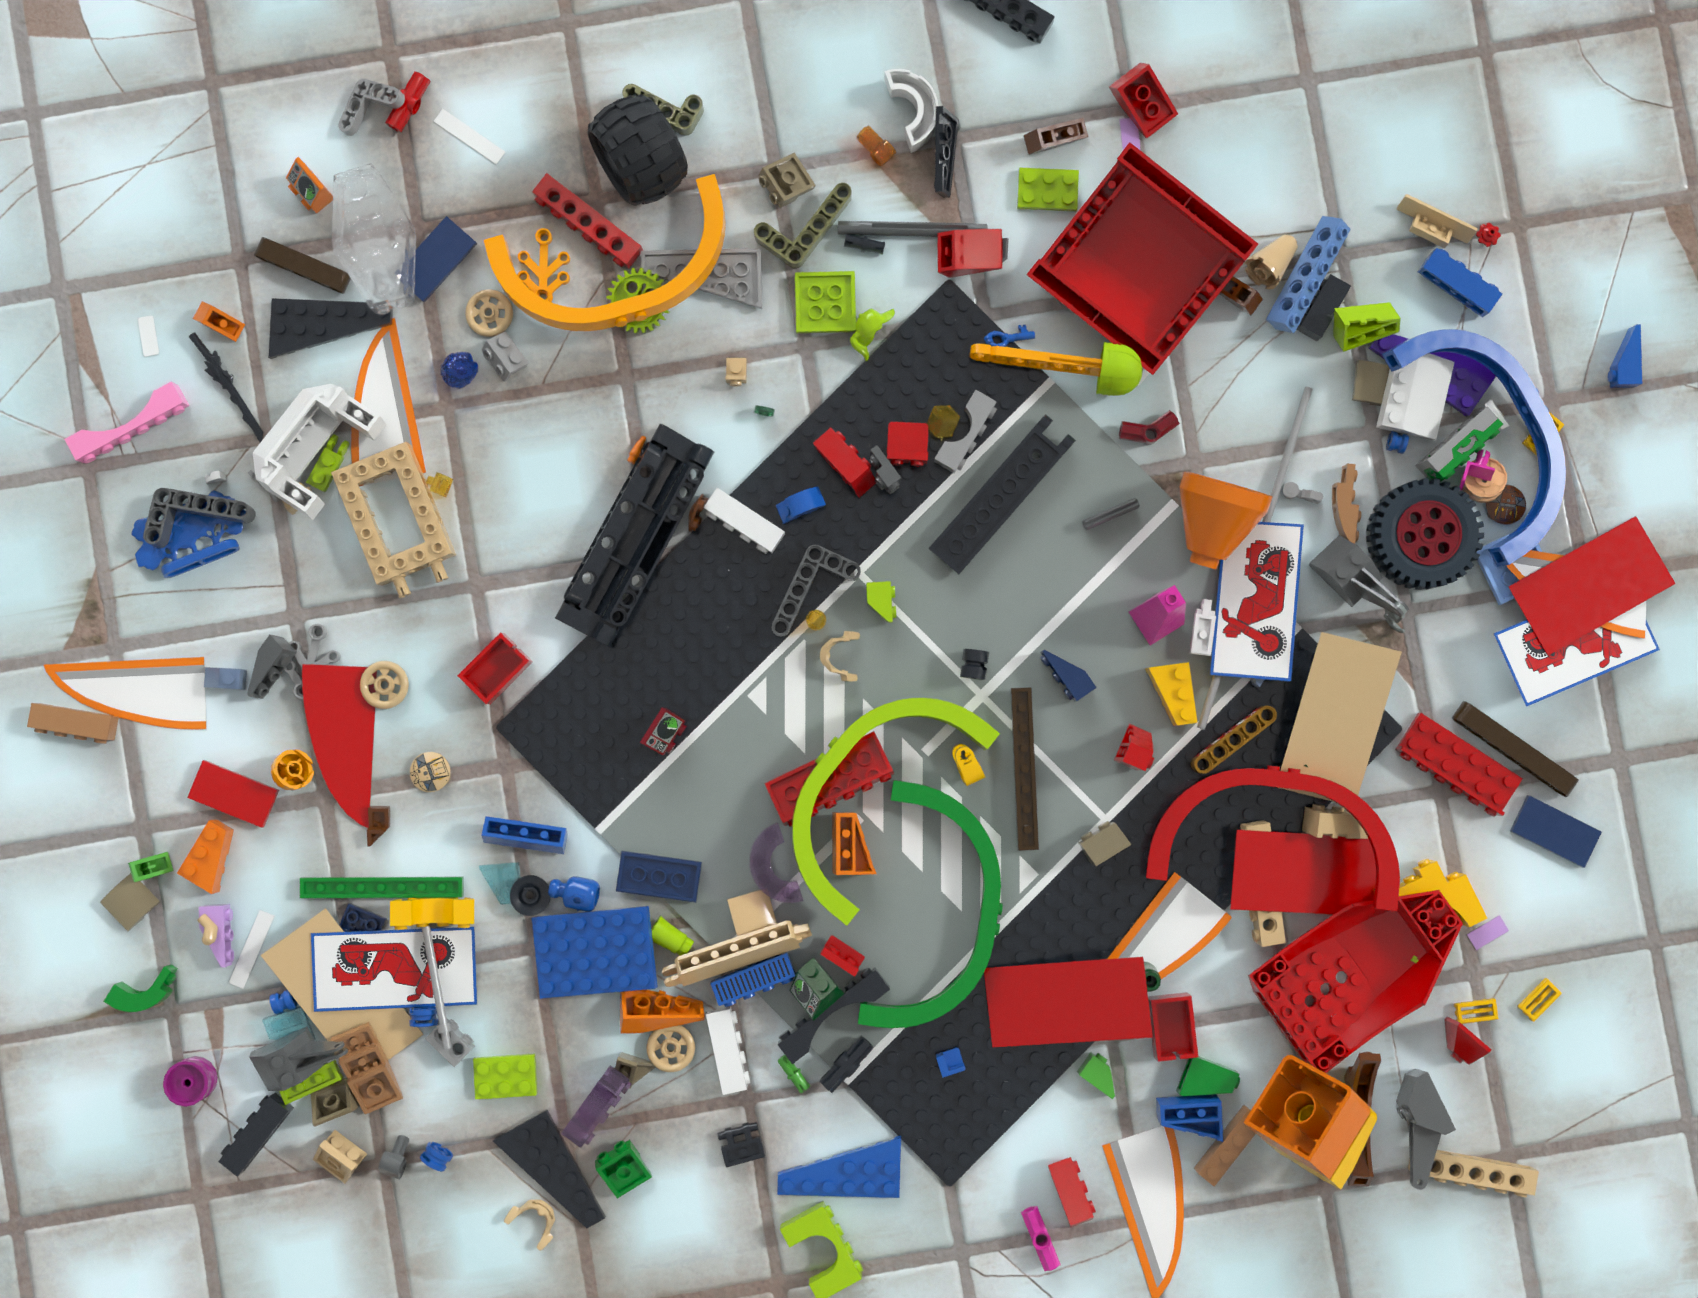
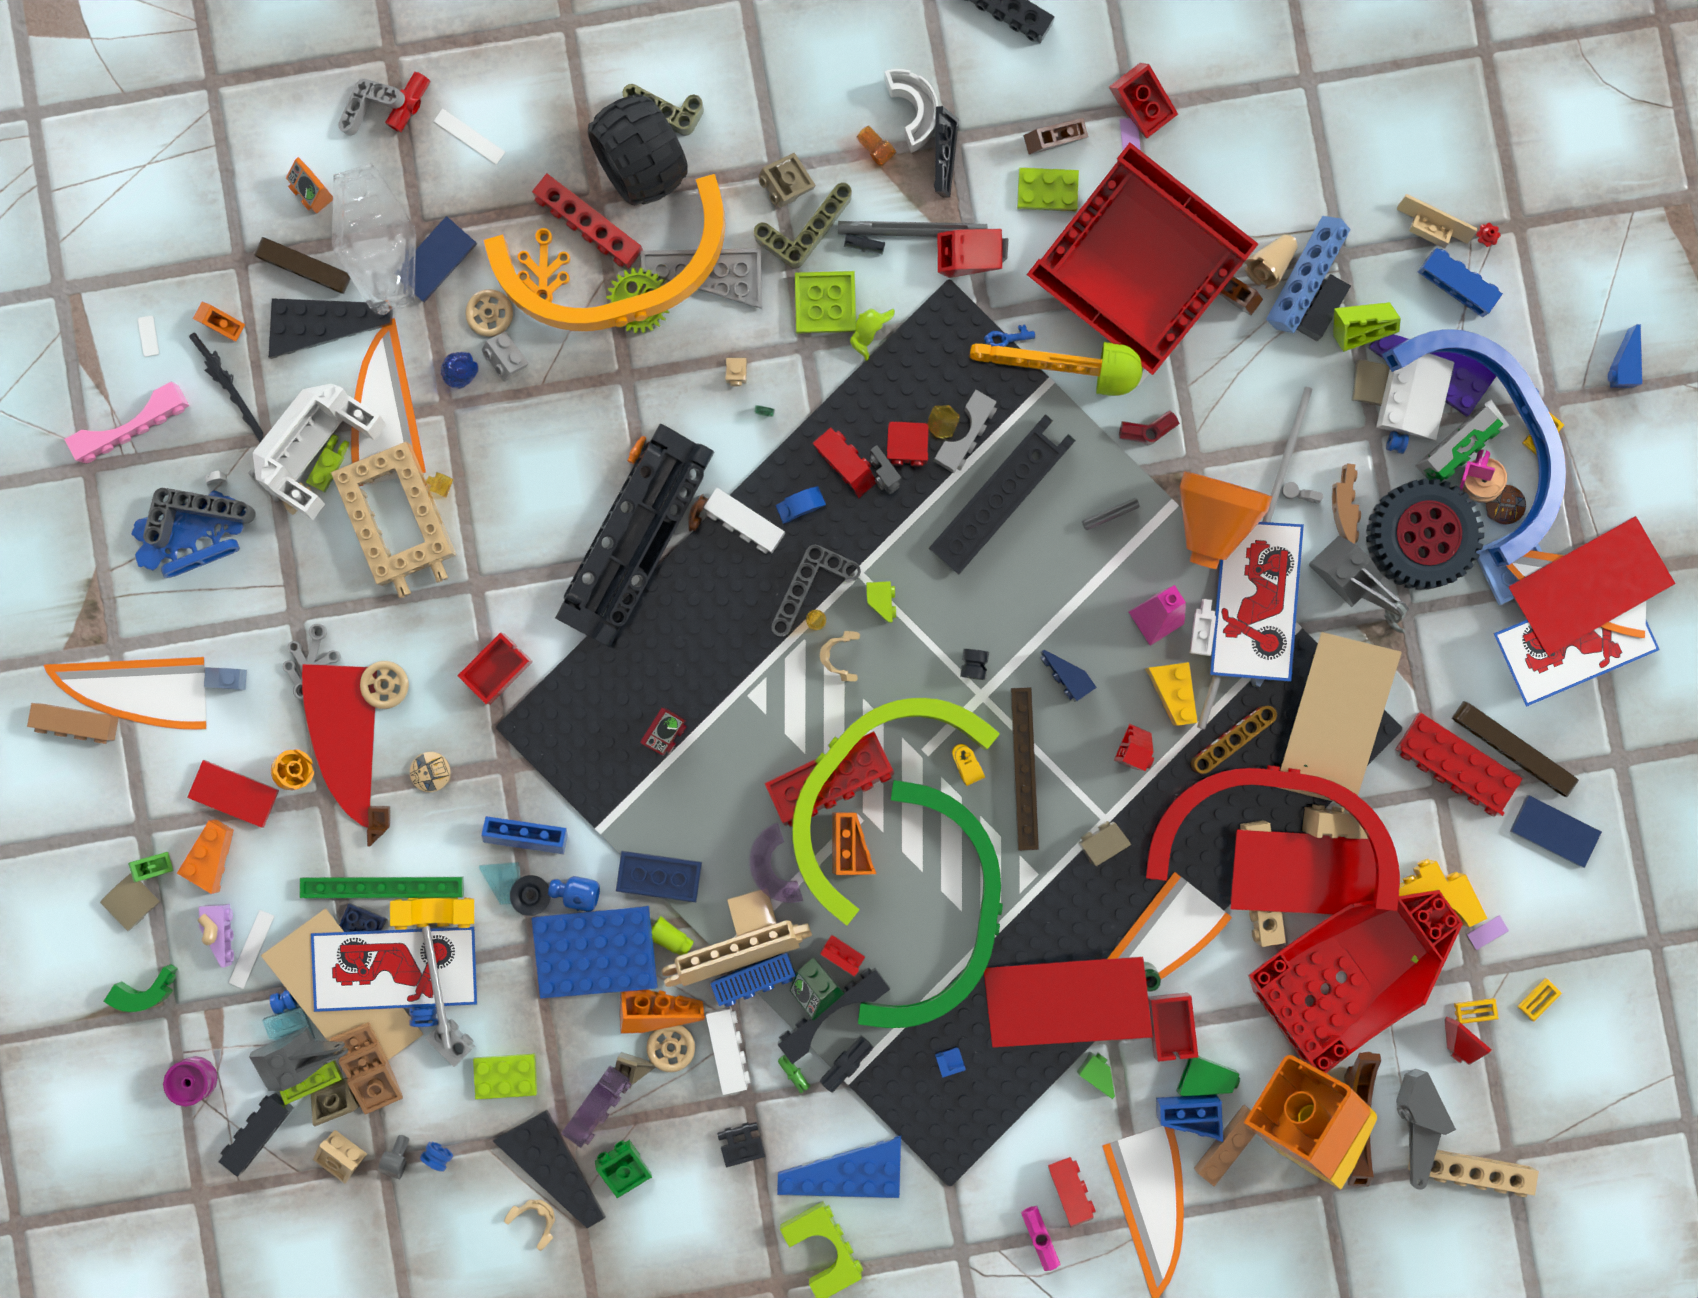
(269, 664): dark grey slope -> none

